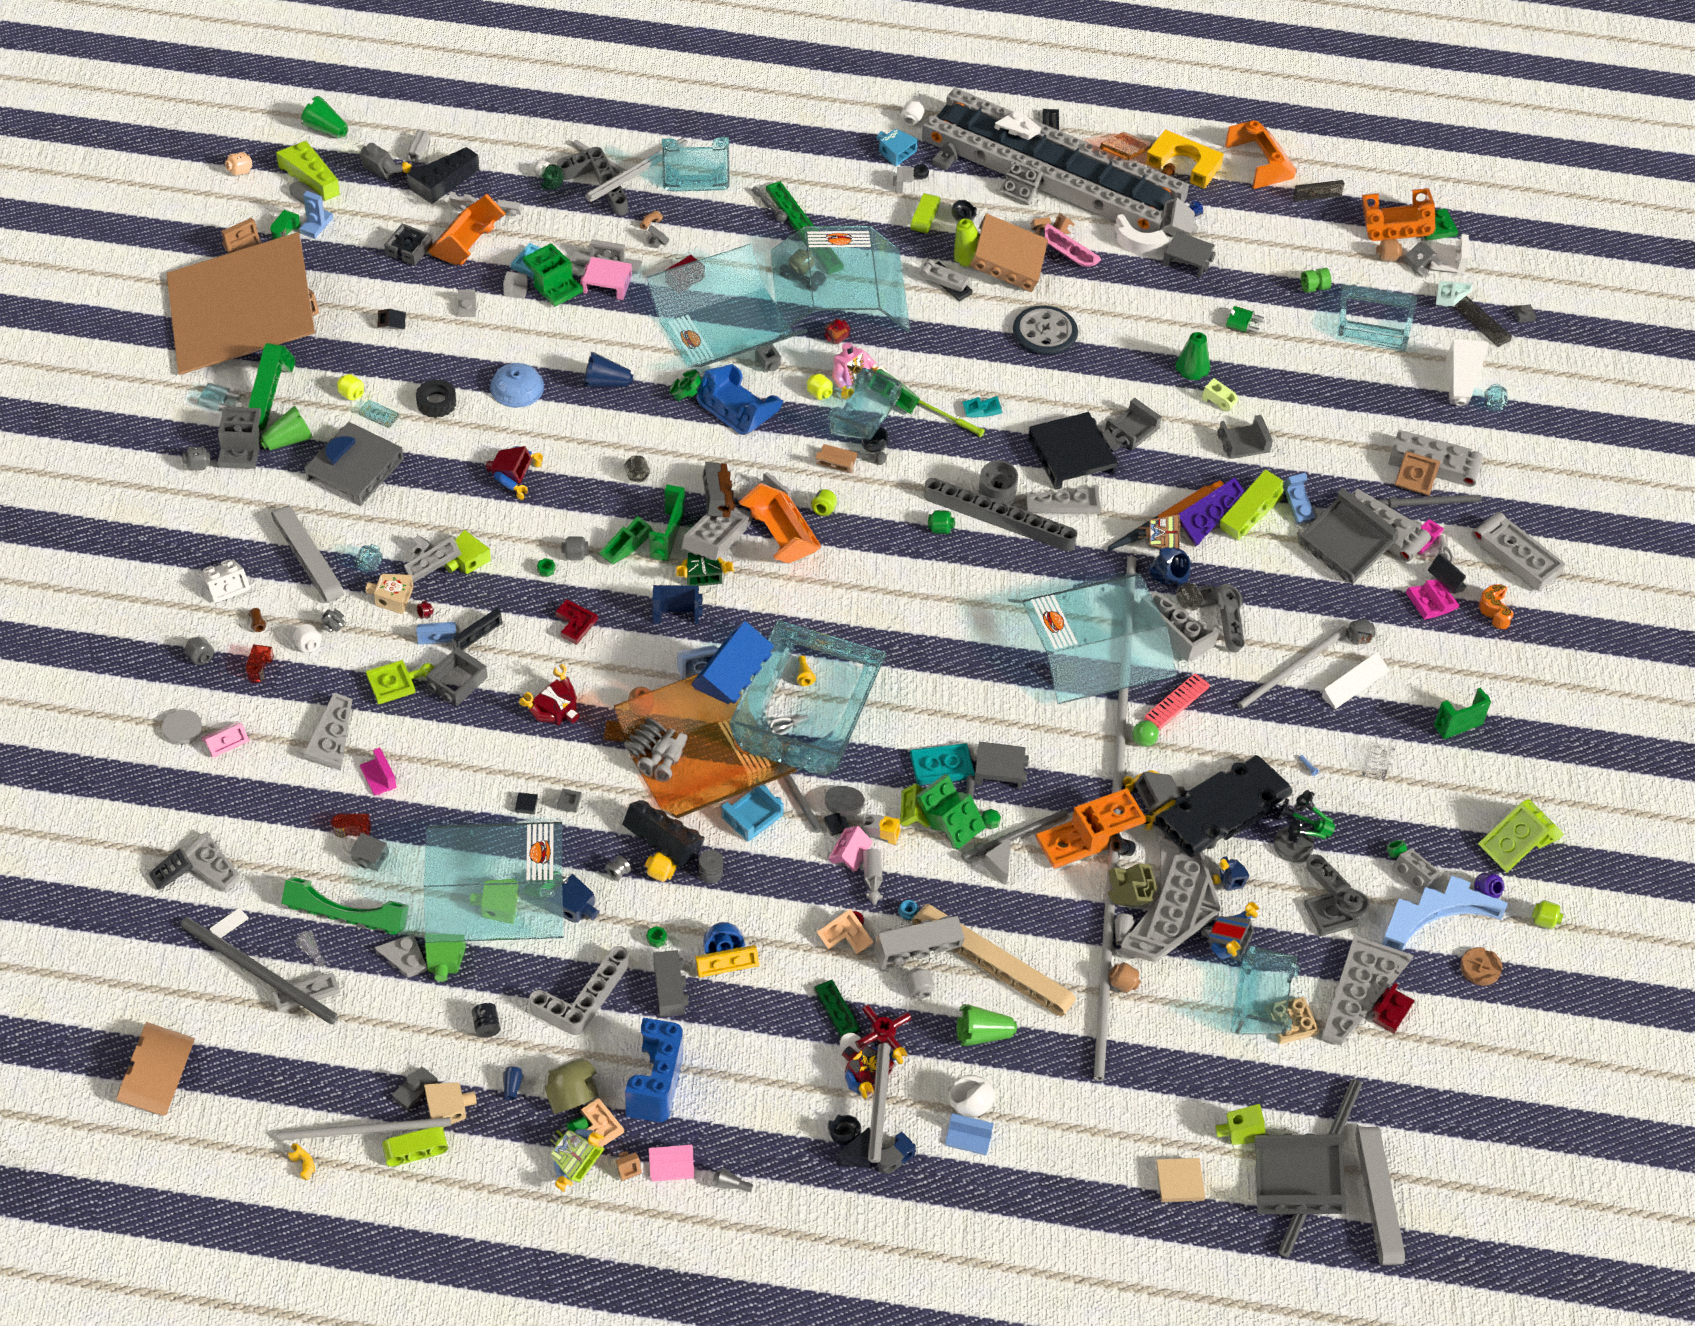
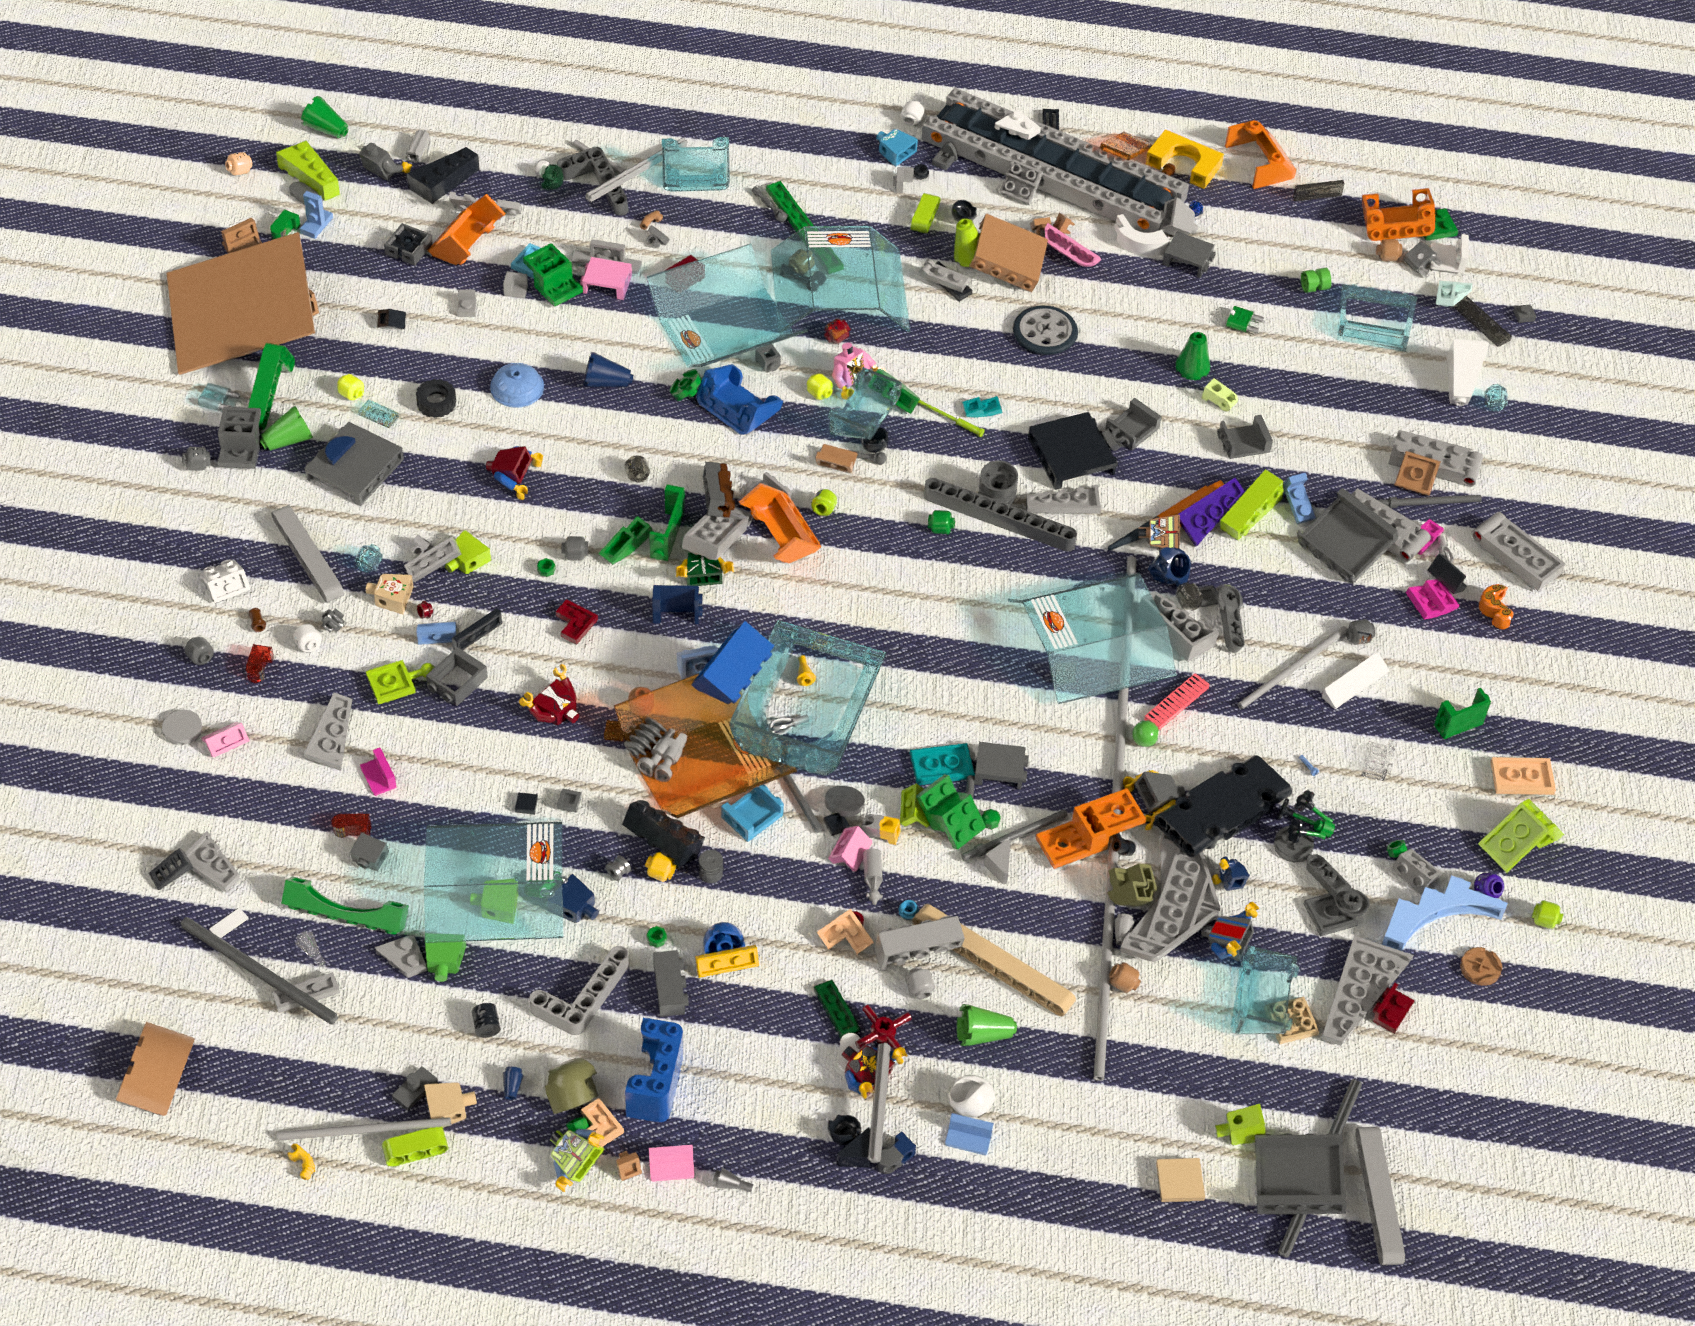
(1523, 776): none -> light nougat plate

